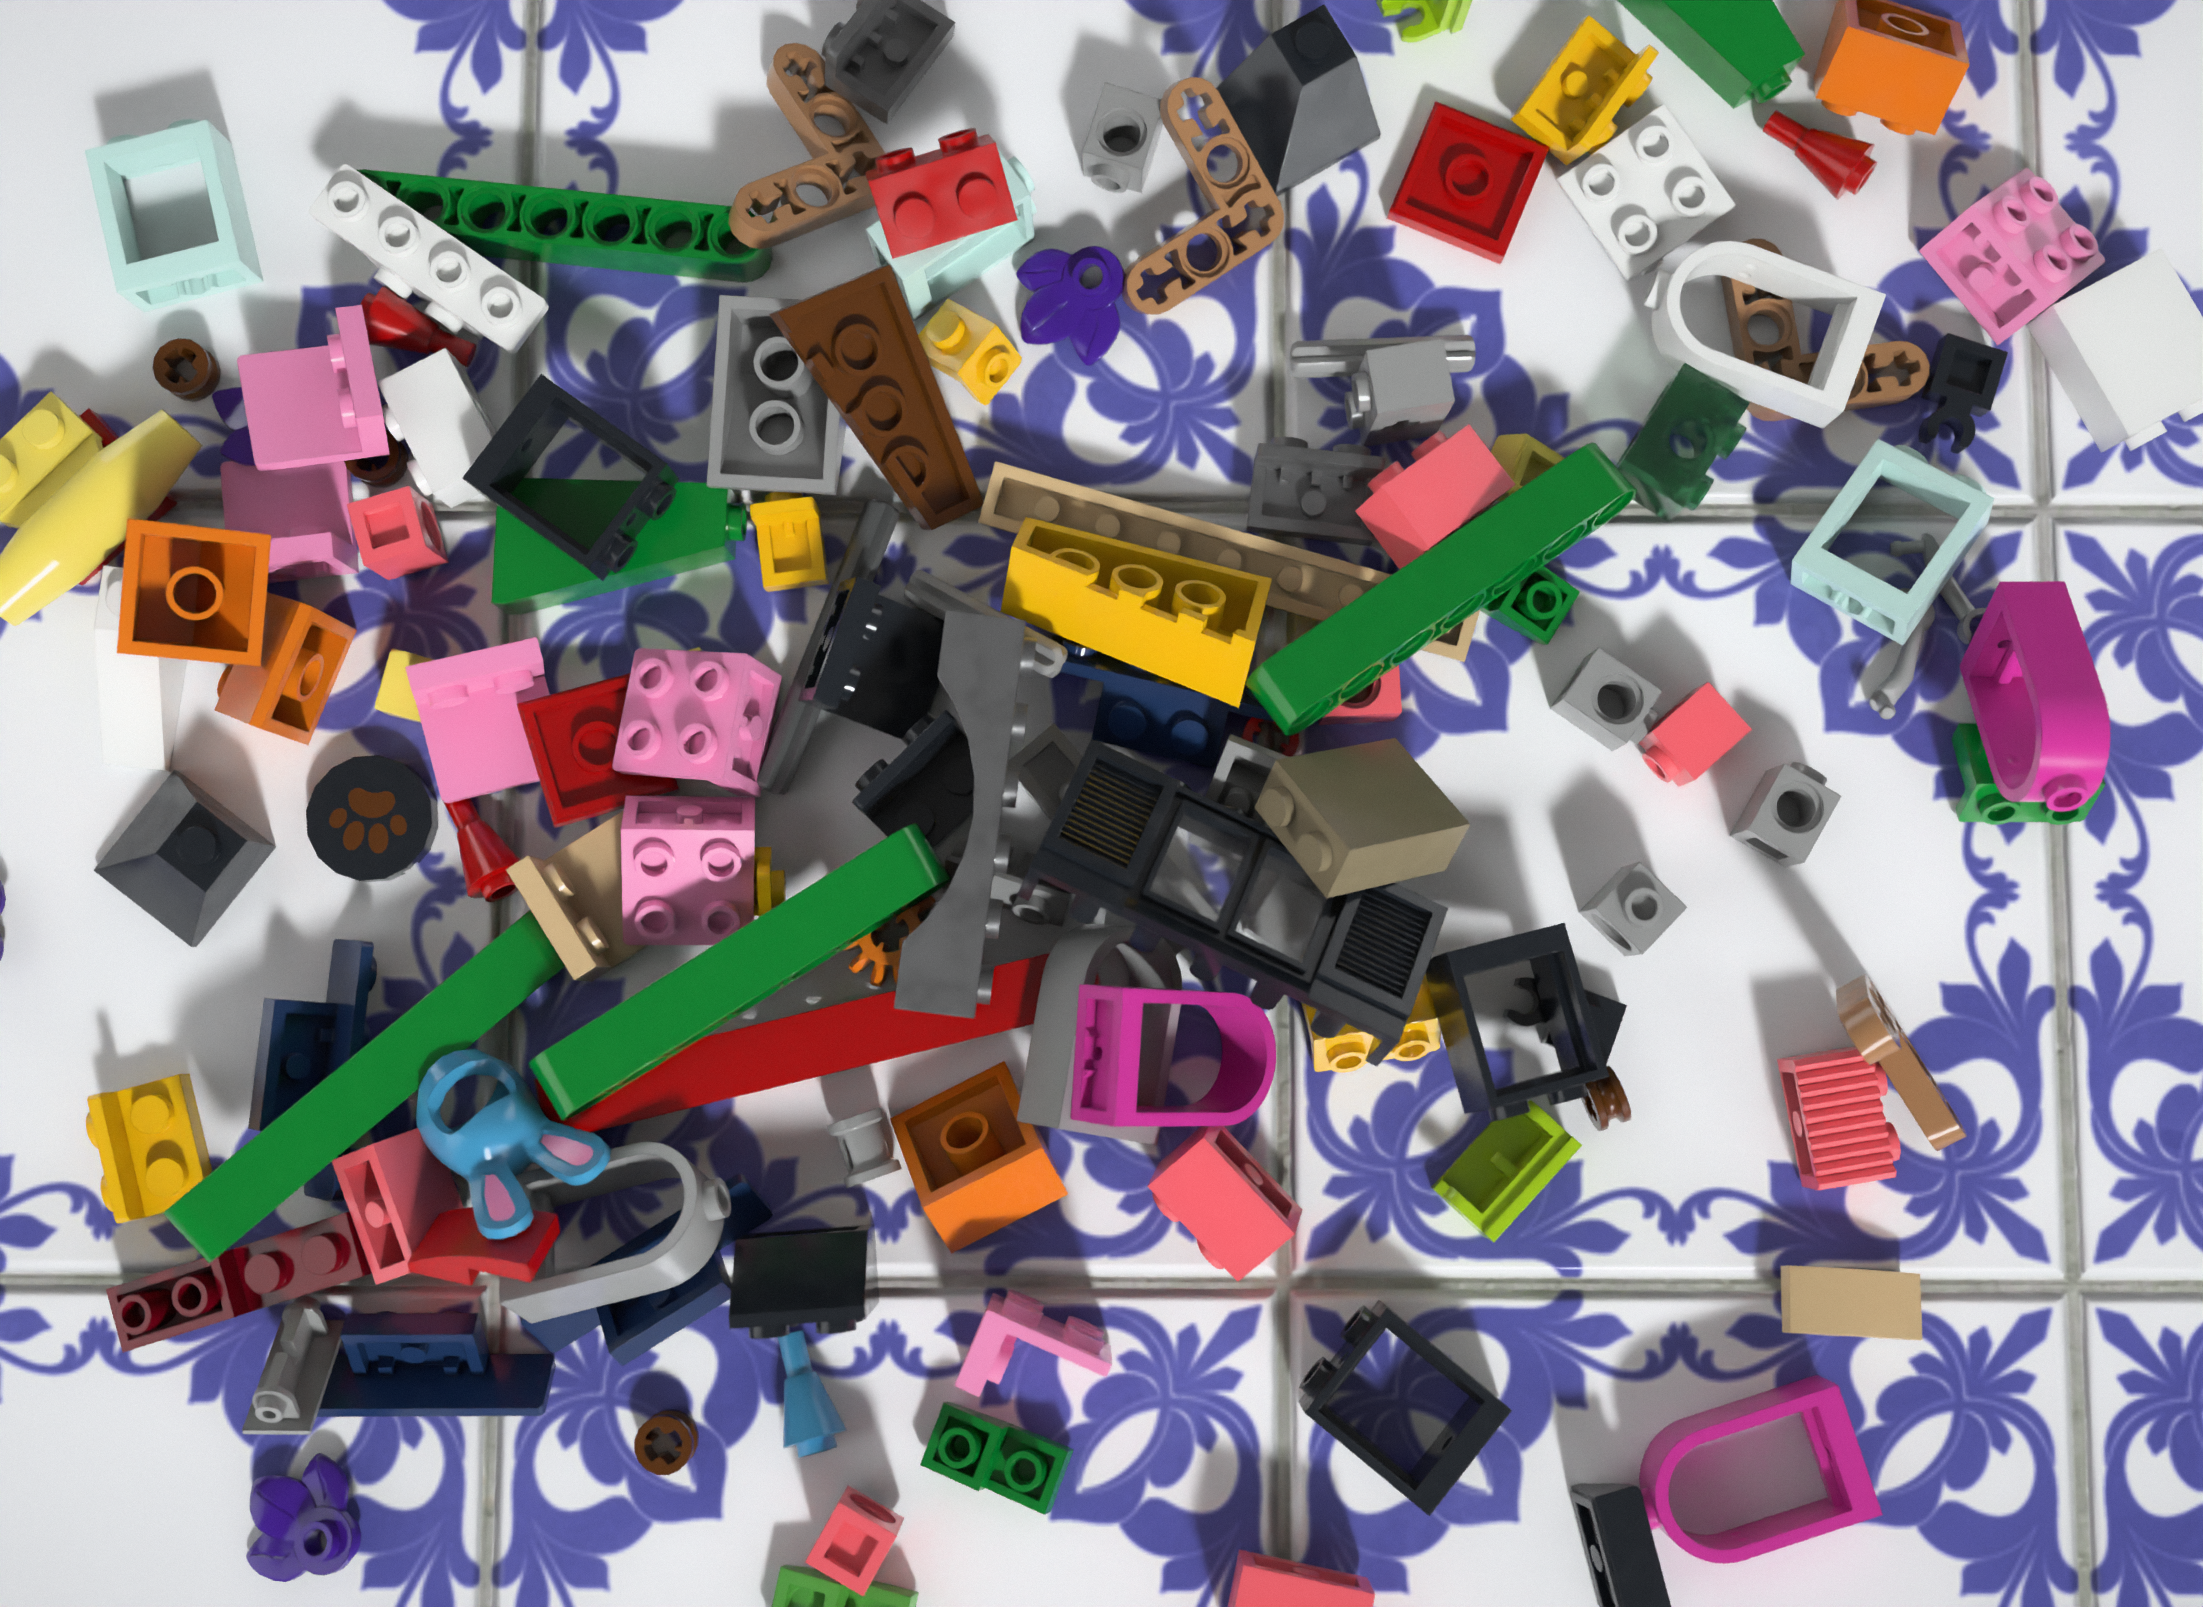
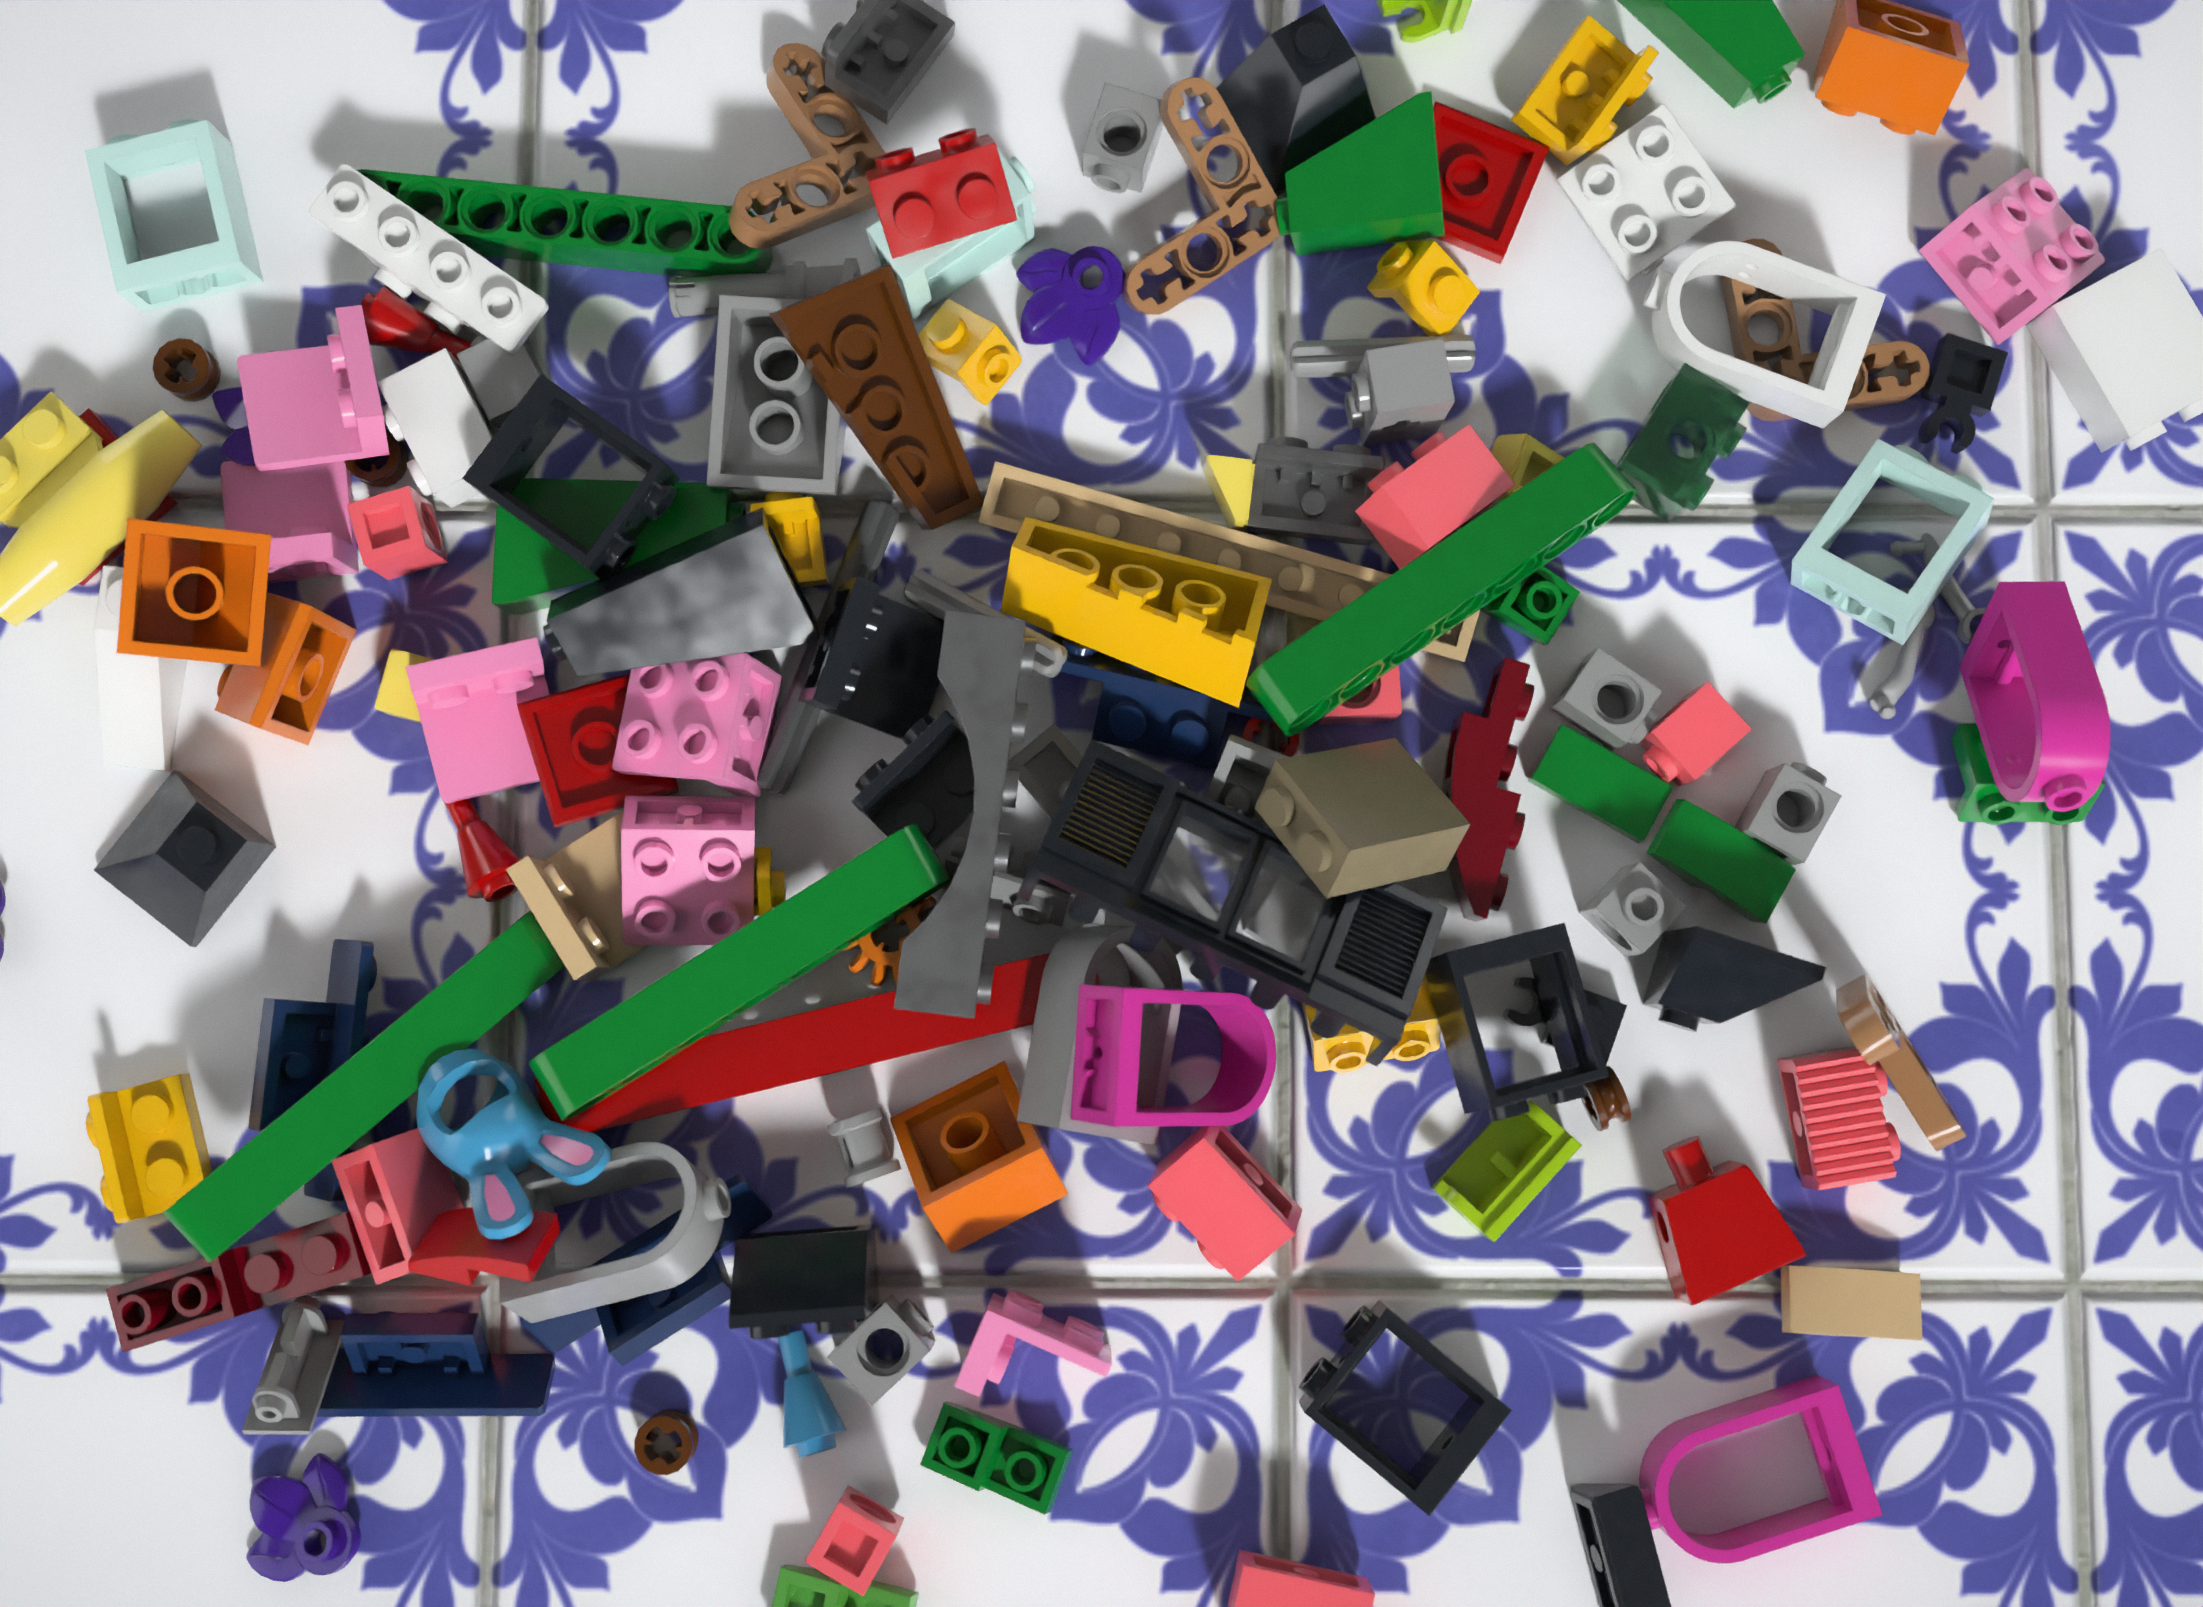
(371, 818): black tile -> none
(499, 376): none -> light grey brick
(687, 603): none -> slope
(701, 294): none -> light grey pin
(867, 1371): none -> light grey brick
(1232, 486): none -> light yellow slope
(1368, 186): none -> green slope
(1424, 285): none -> yellow bracket
(1474, 763): none -> dark red slope
(1600, 783): none -> green tile
(1717, 1225): none -> red torso
(1719, 977): none -> black slope
(1722, 859): none -> green slope
(1833, 159): red cone -> none

